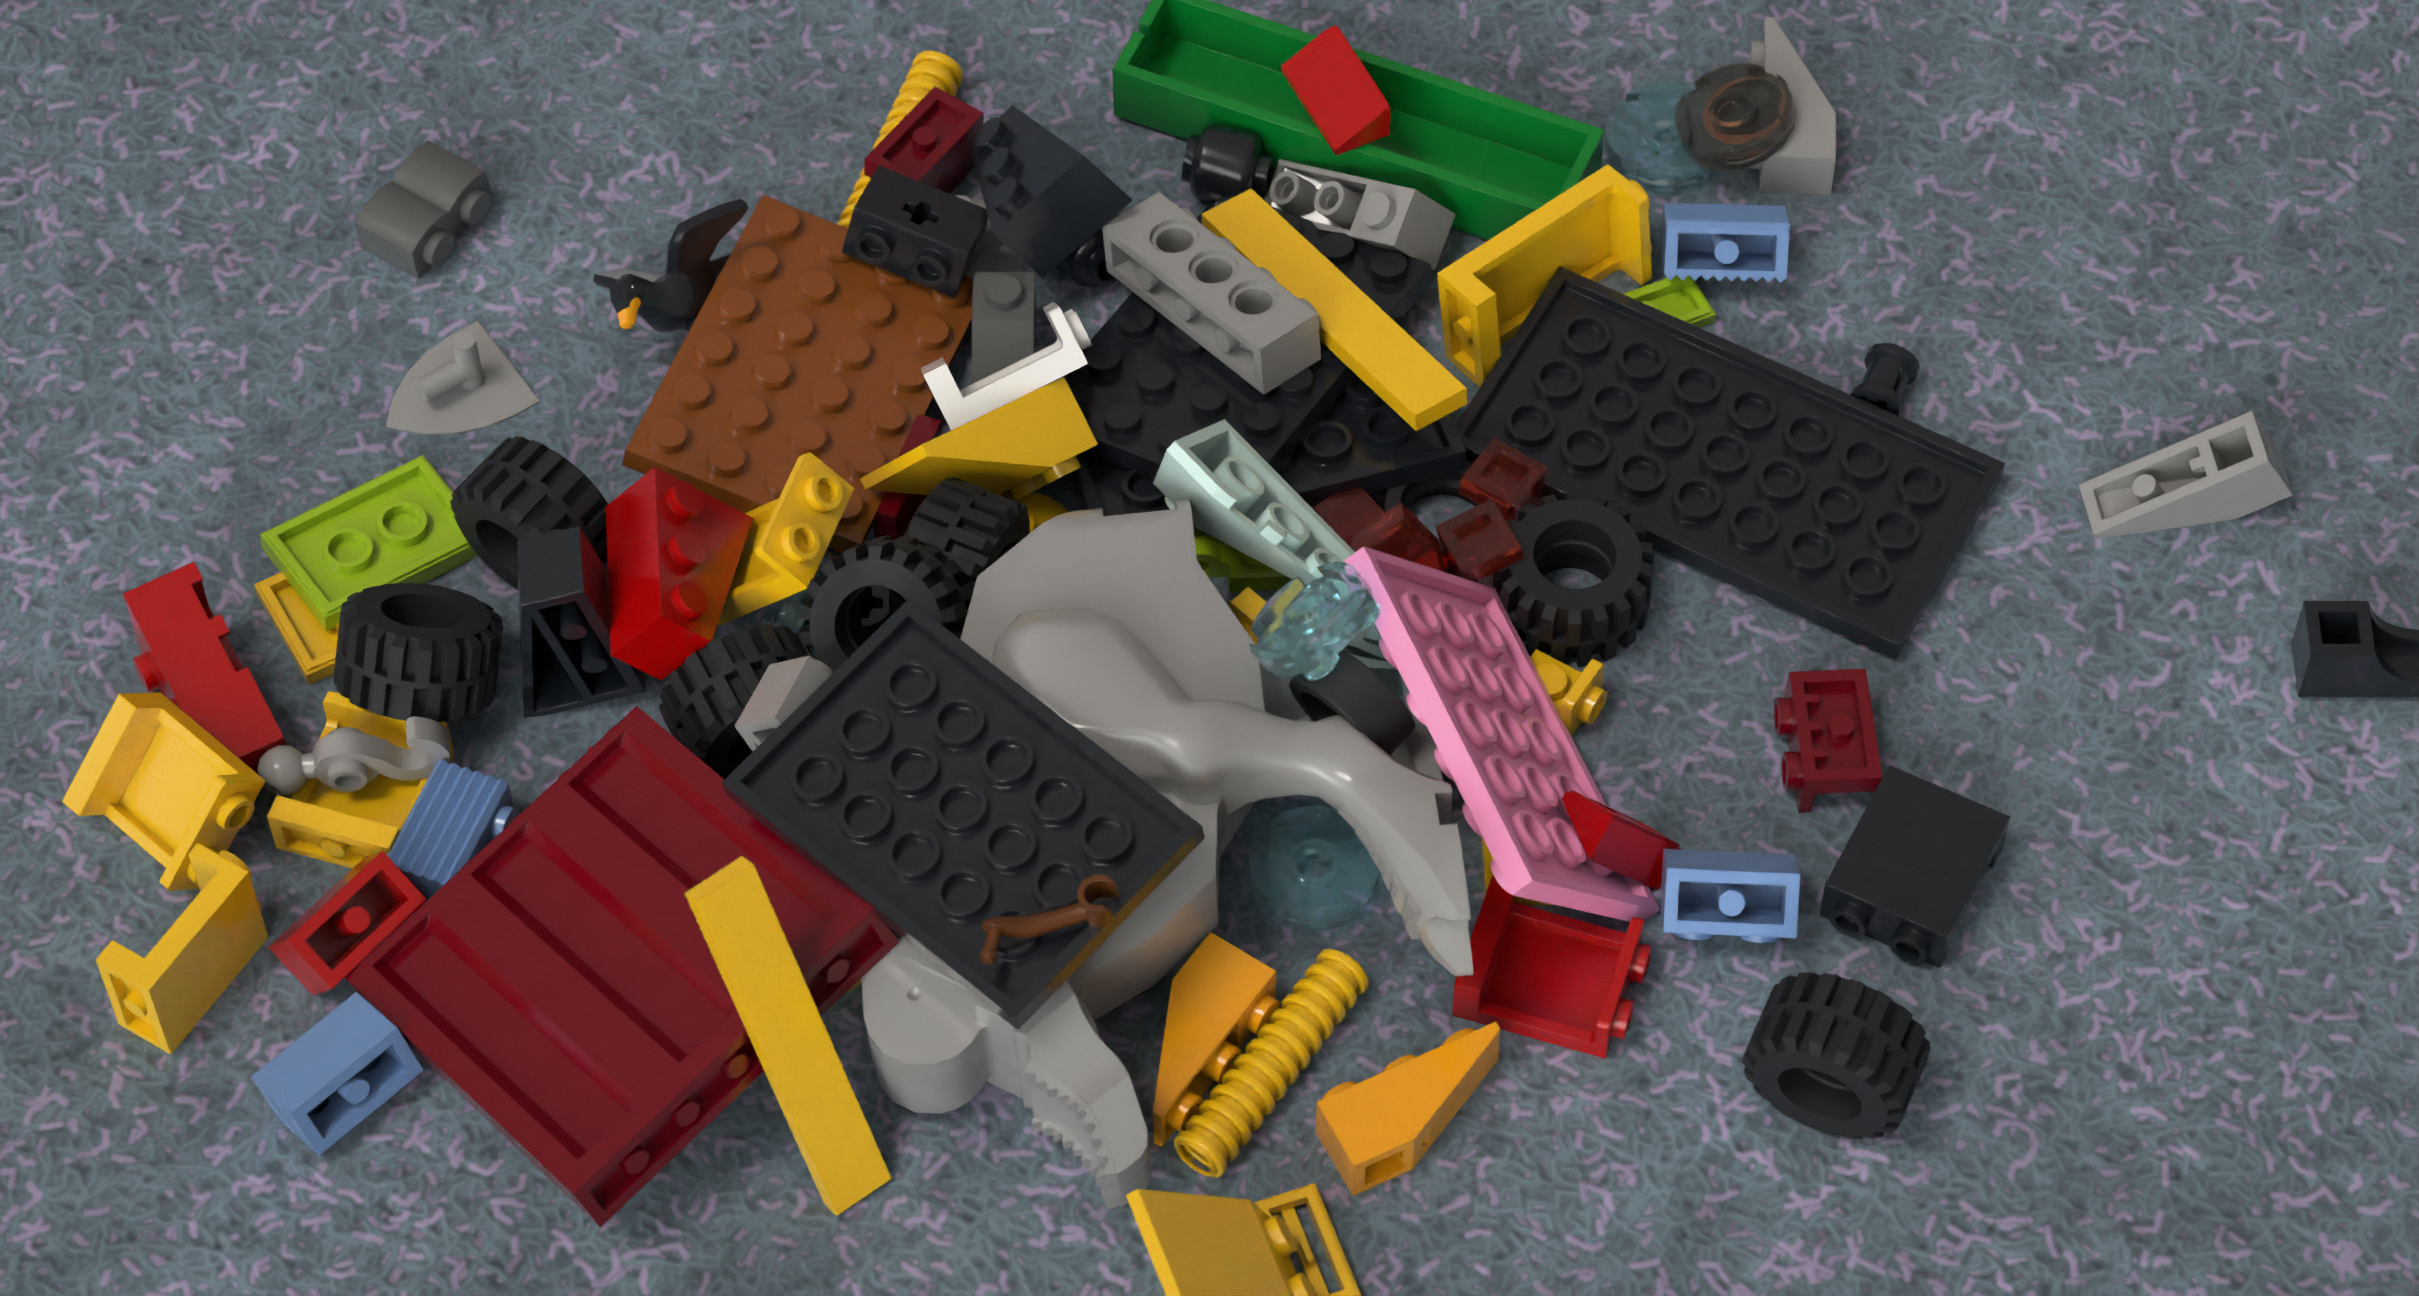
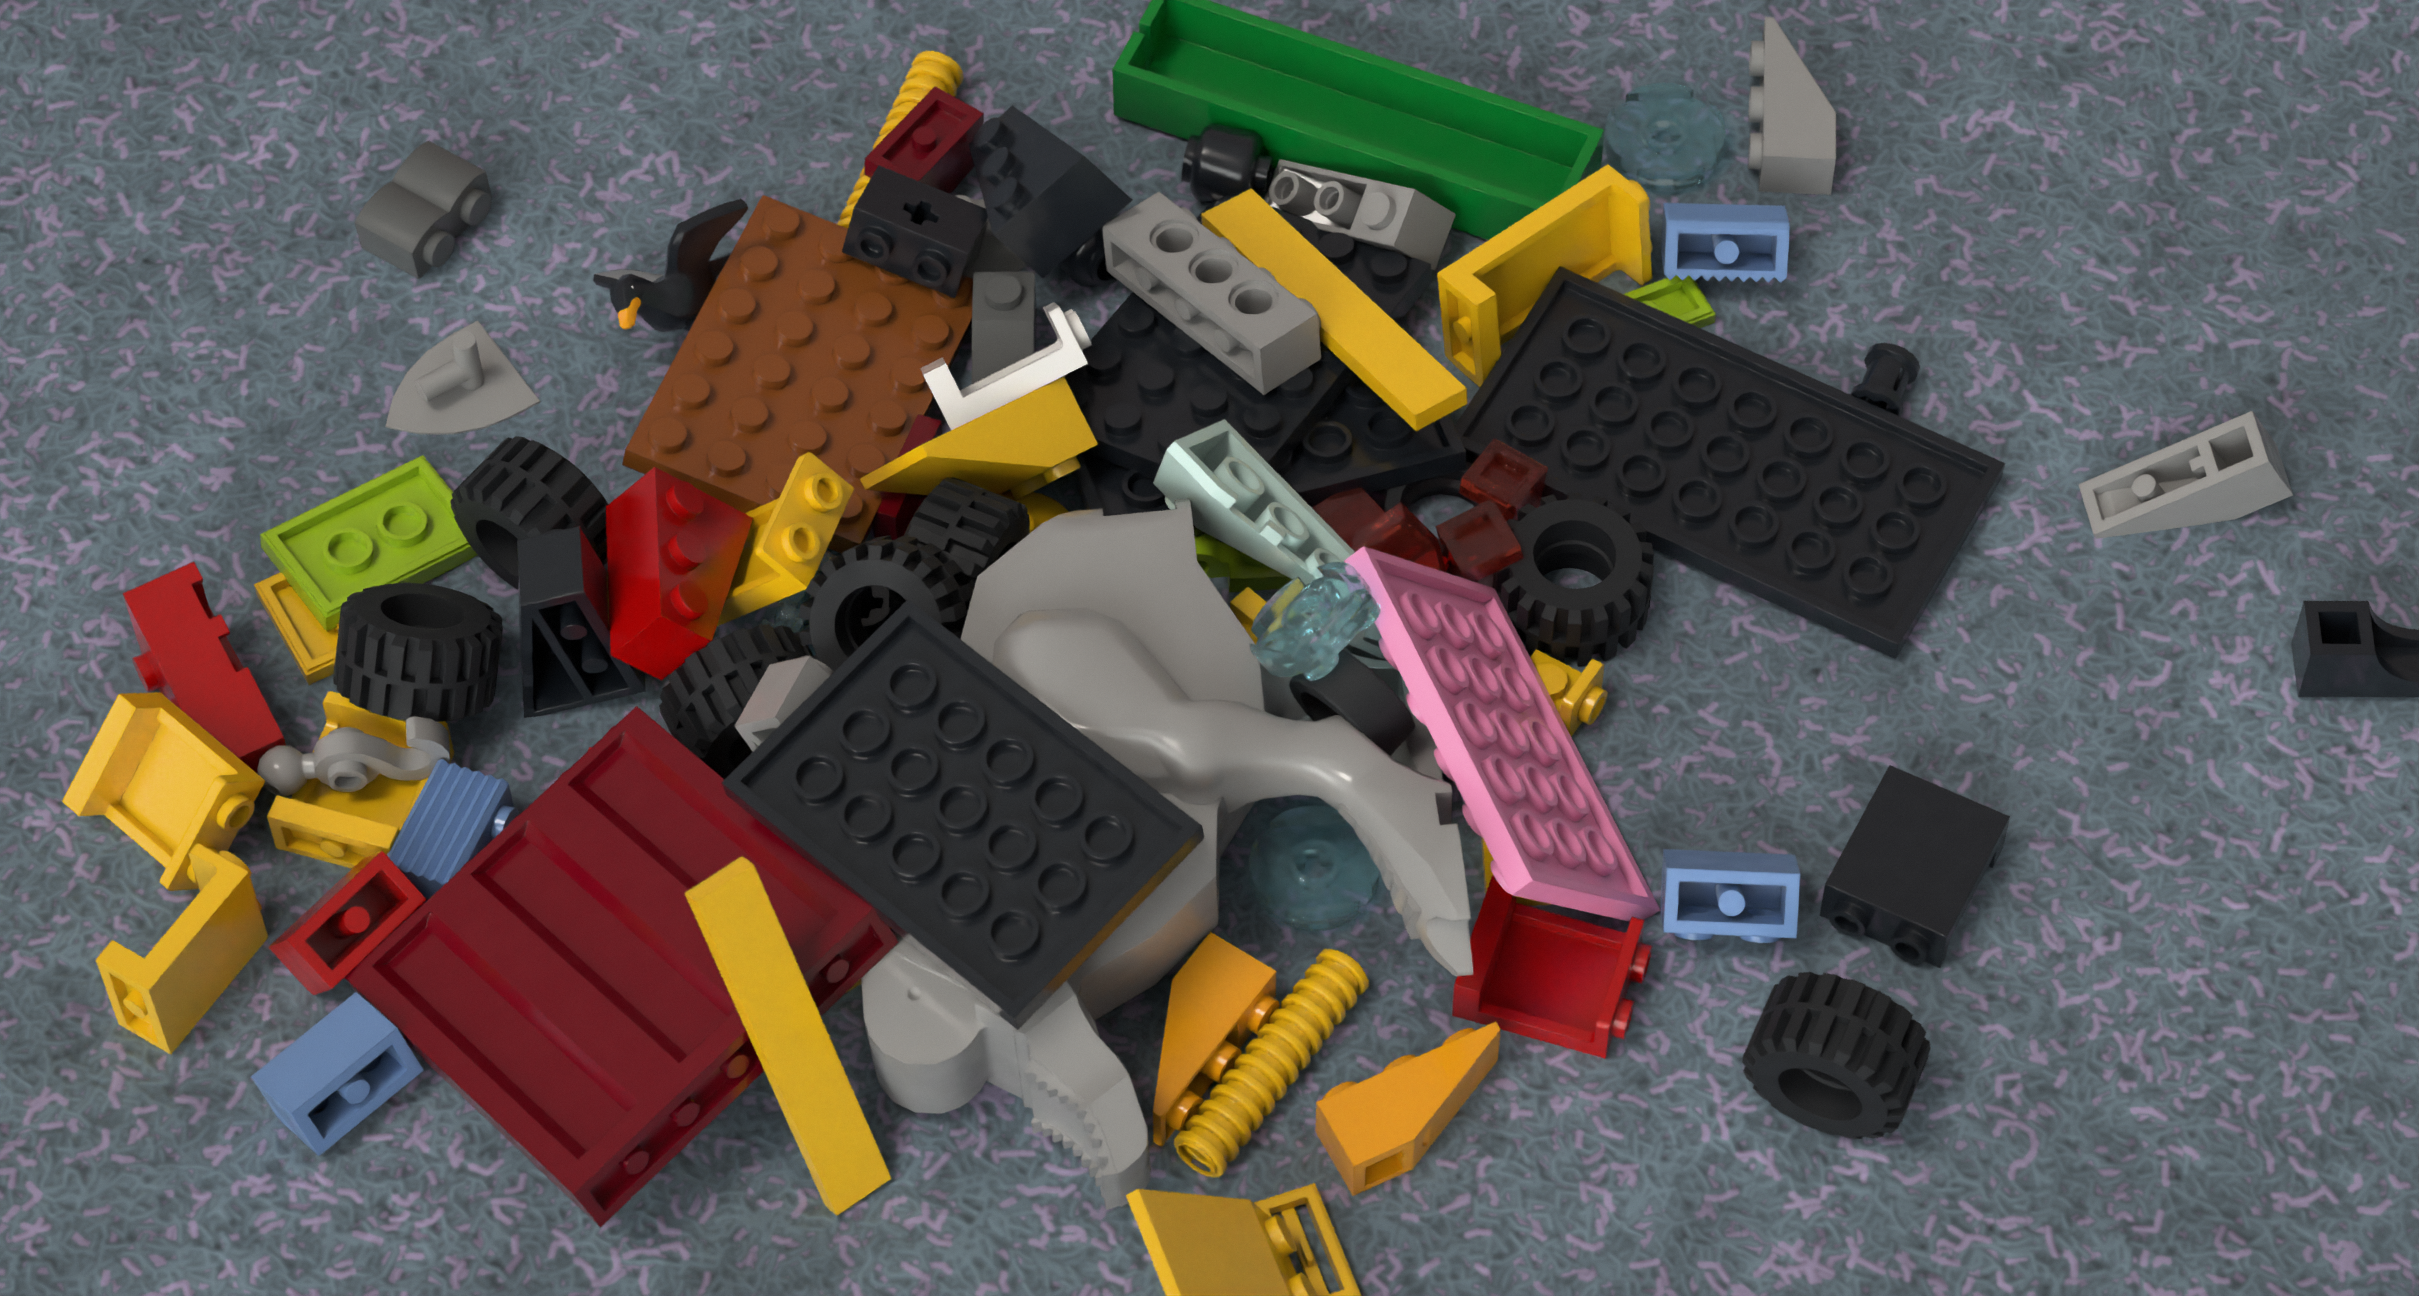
(1045, 922): reddish brown piece -> none
(1338, 92): red slope -> none
(1618, 839): red slope -> none
(1735, 117): clear smoke tile -> none
(1827, 735): dark red bracket -> none

